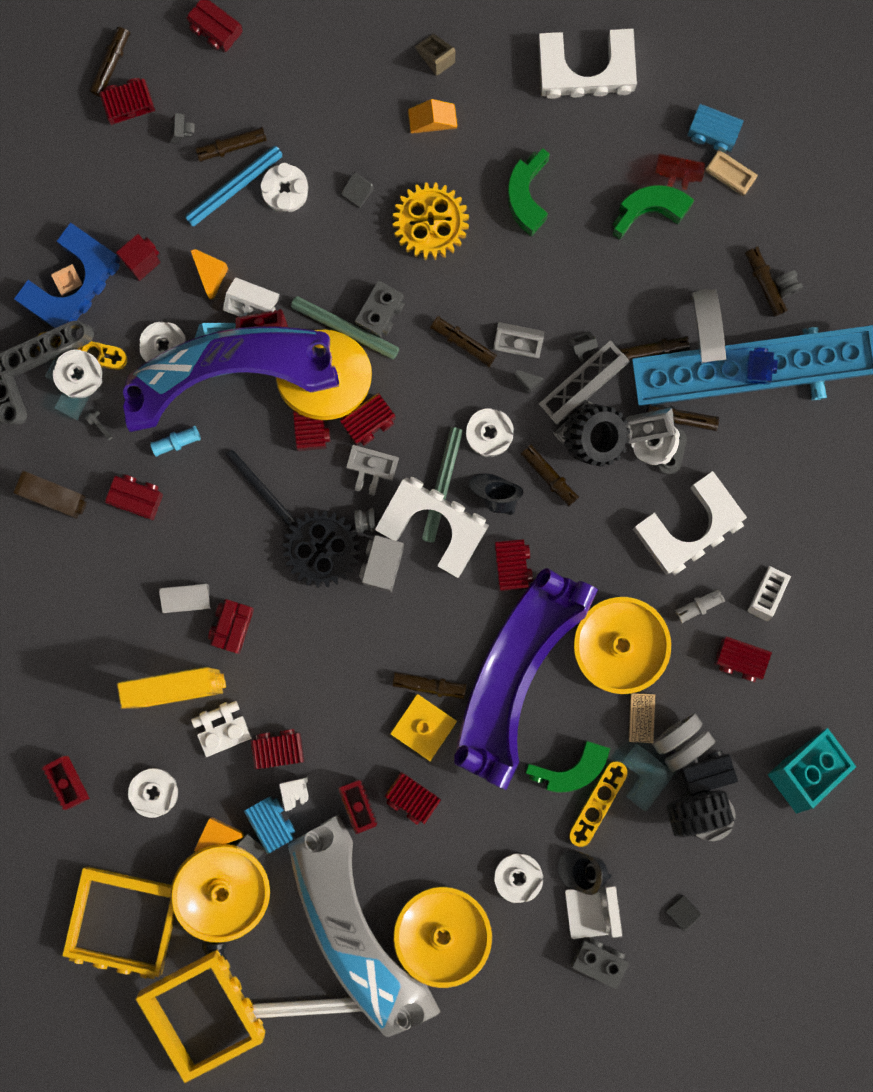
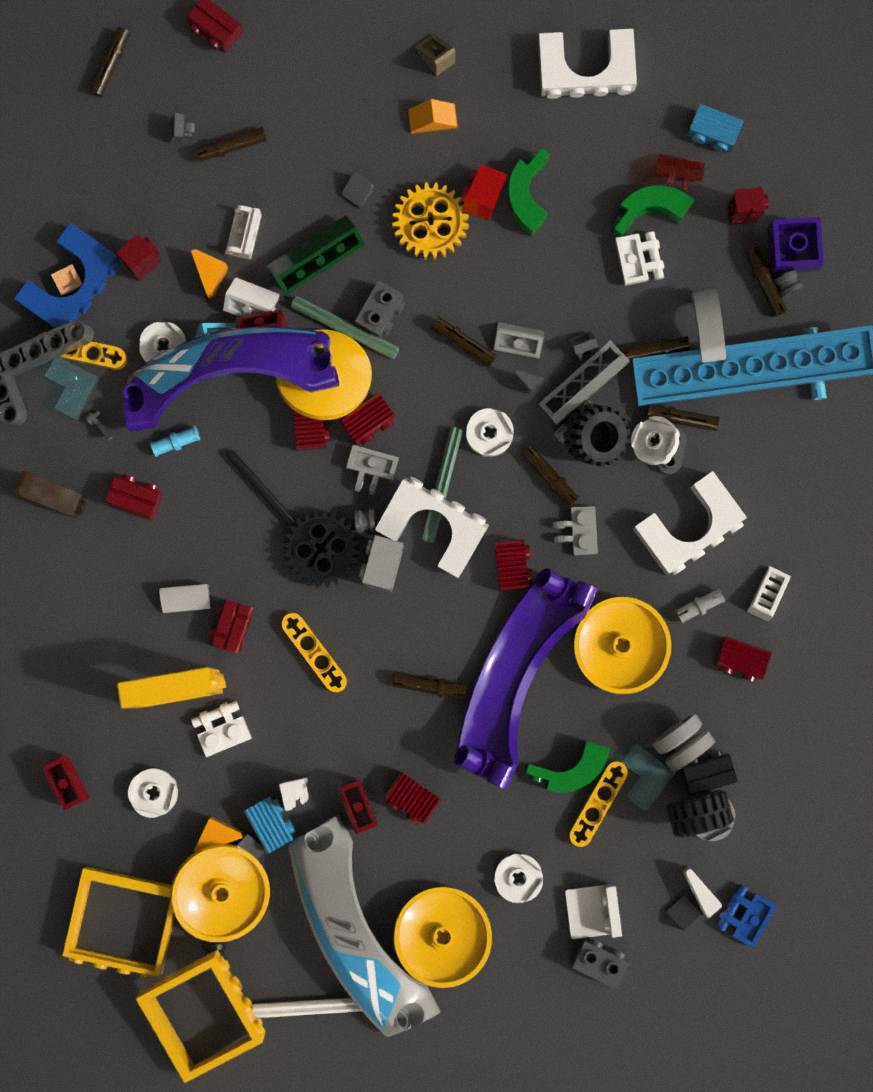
(65, 369): white plate -> none
(127, 100): dark red brick -> none
(233, 185): dark azure axle -> none
(243, 232): none -> white hinge
(277, 750): dark red brick -> none
(281, 175): white plate -> none
(315, 255): none -> dark green brick
(317, 650): none -> yellow beam
(423, 727): yellow plate -> none
(484, 191): none -> red brick
(497, 492): black piece -> none
(582, 872): black piece -> none
(583, 531): none -> light grey hinge
(632, 258): none -> white plate
(641, 718): tan tile -> none
(650, 425): light grey slope -> none
(707, 901): none -> white slope
(731, 173): tan tile -> none
(747, 205): none -> dark red brick
(753, 920): none -> blue plate
(760, 366): clear blue brick -> none
(795, 245): none -> dark purple brick
(812, 771): teal slope -> none

